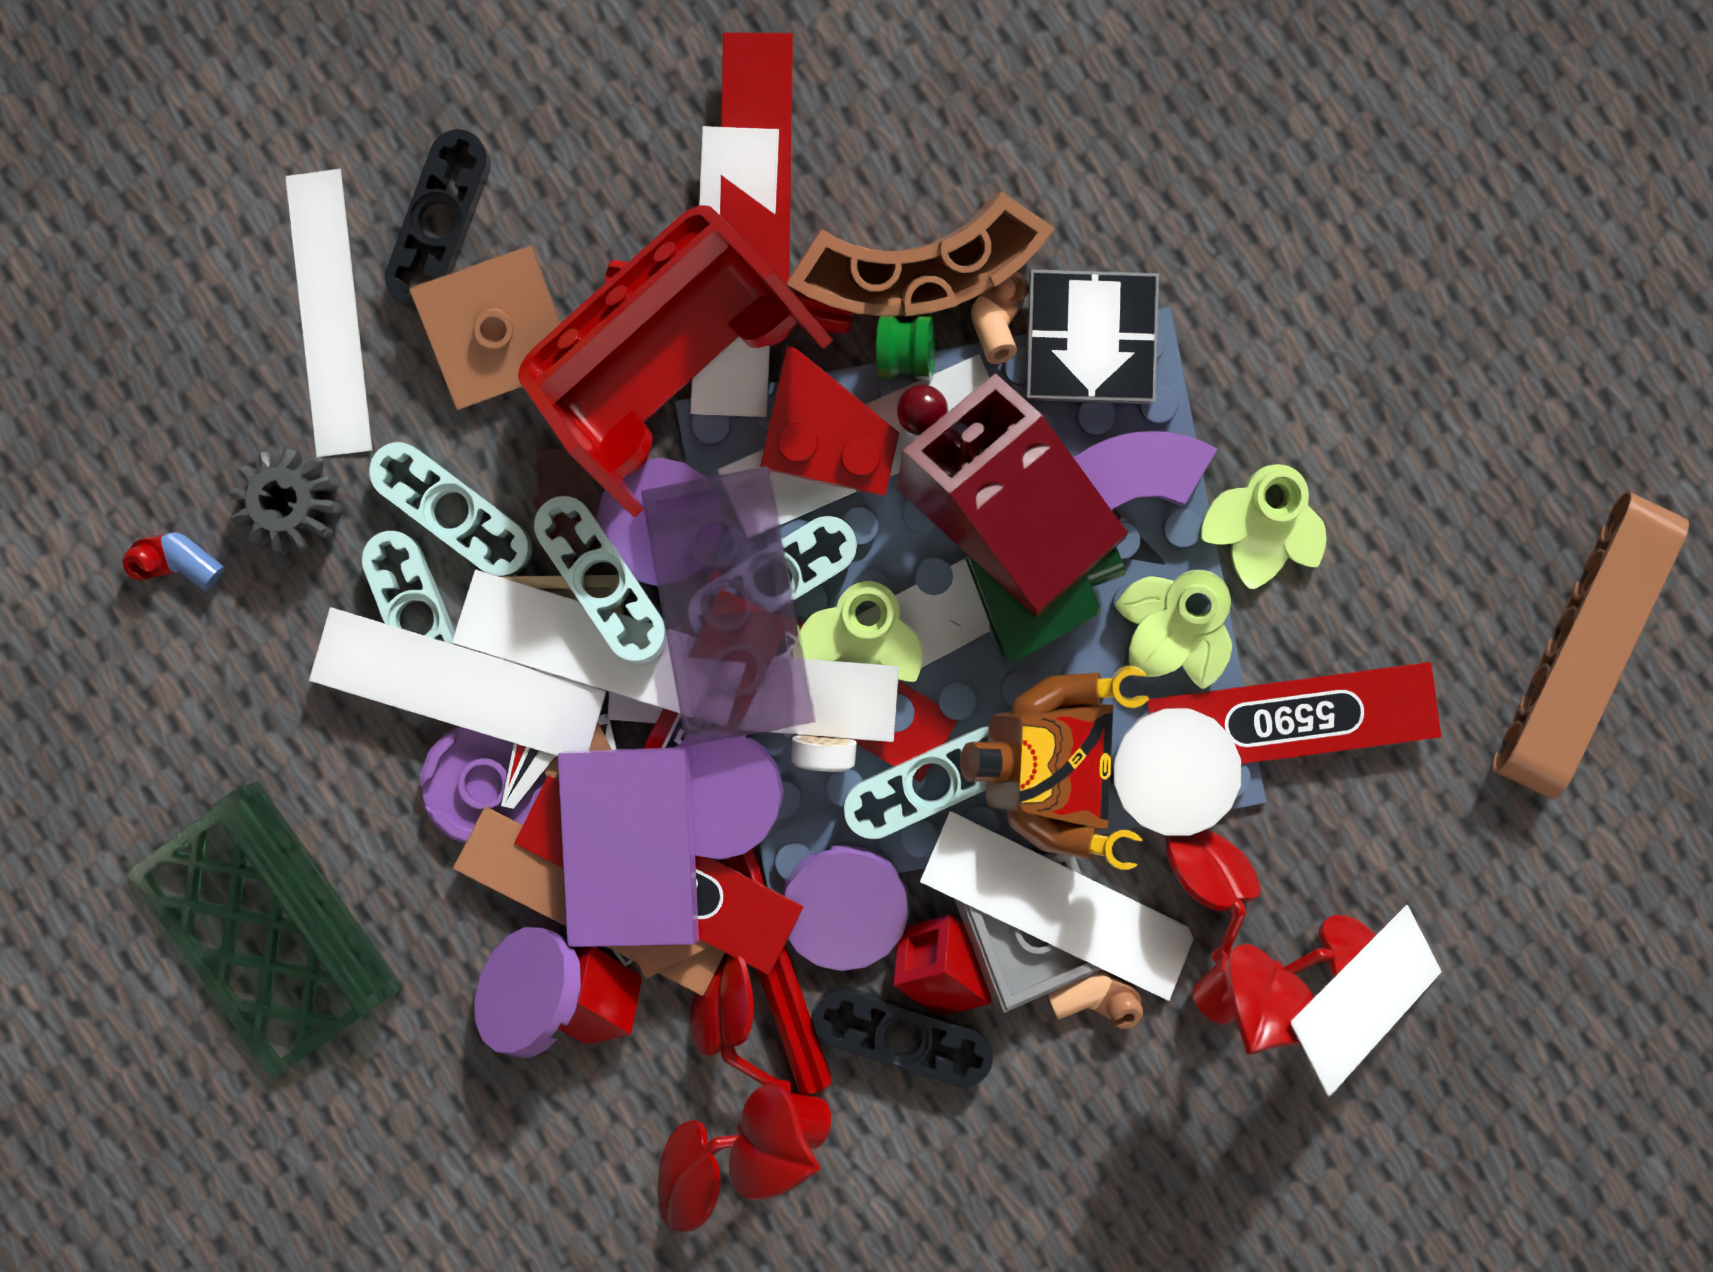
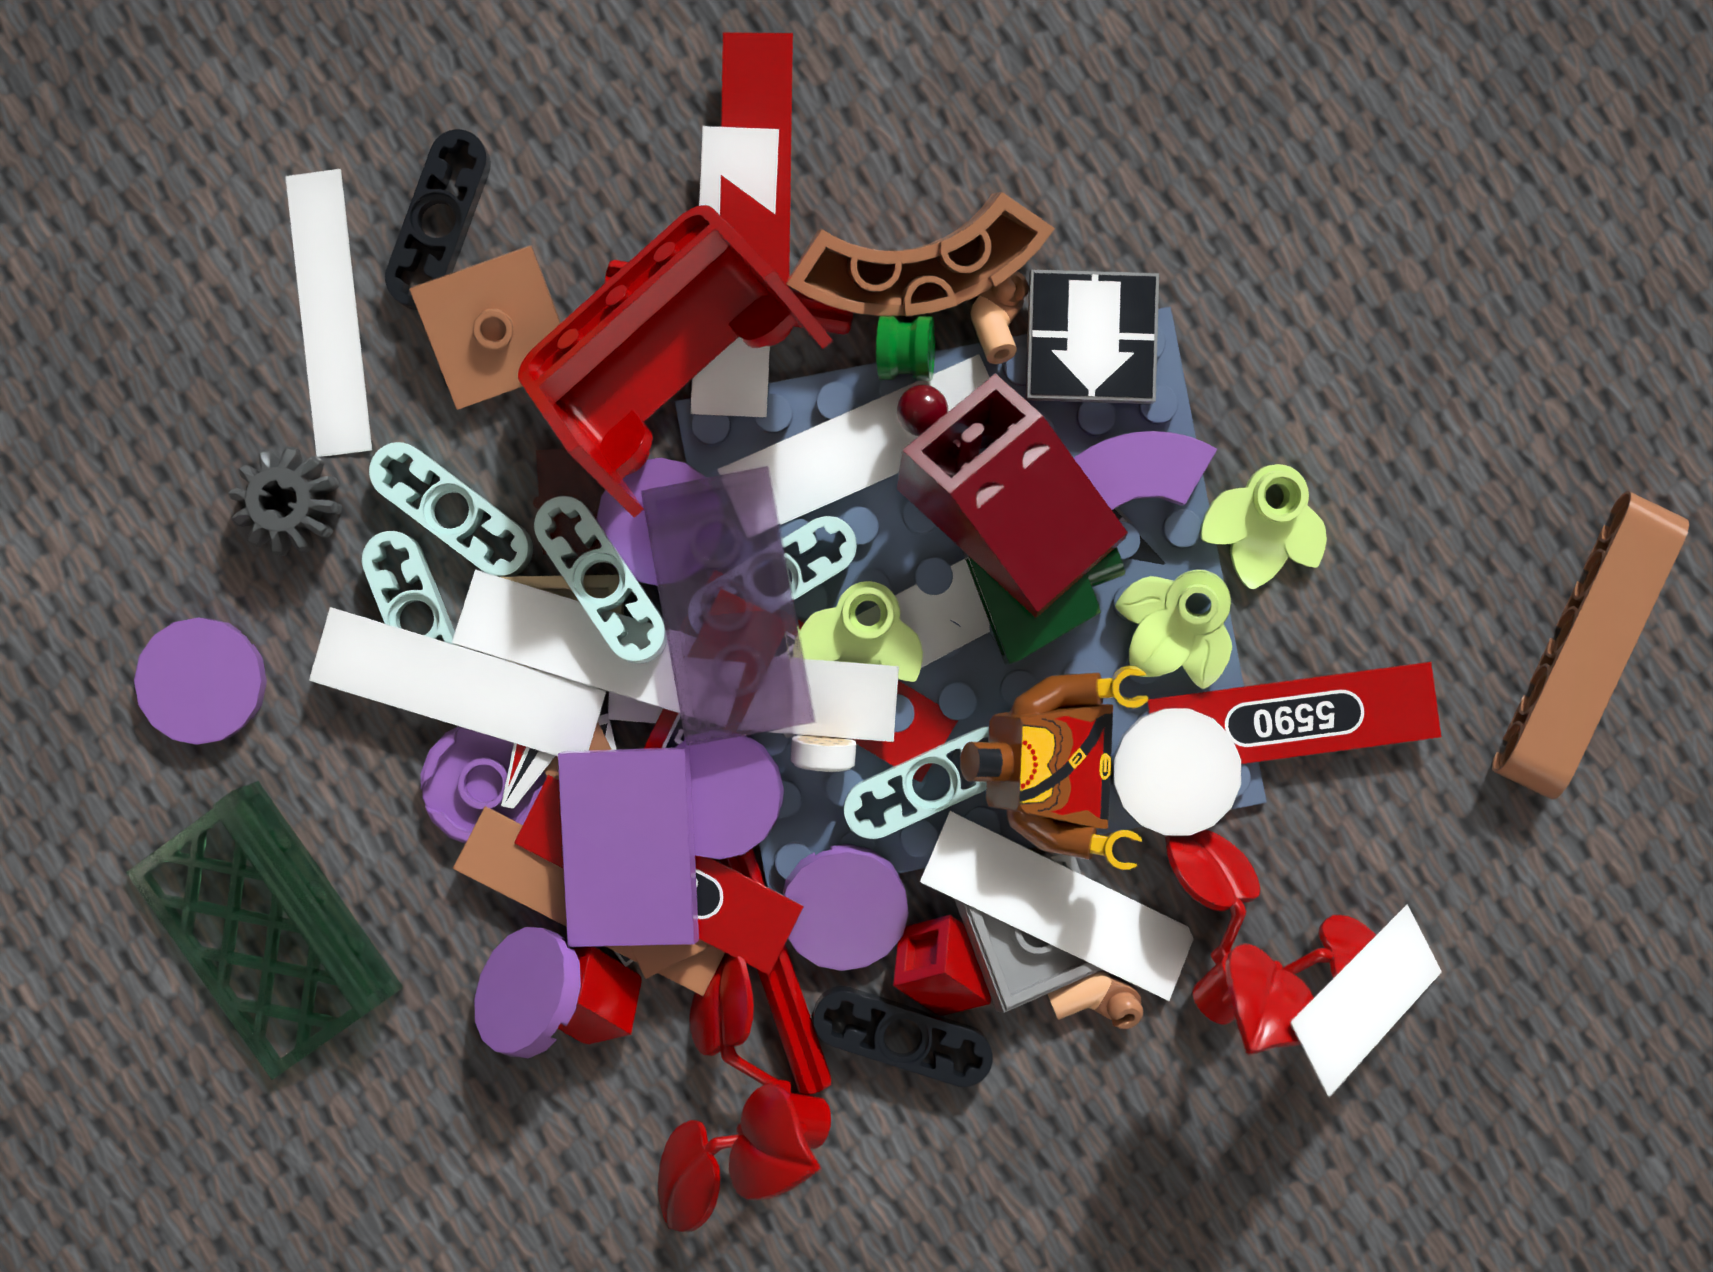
(168, 555): arm -> none
(200, 681): none -> medium lavender tile
(826, 431): red wing -> none

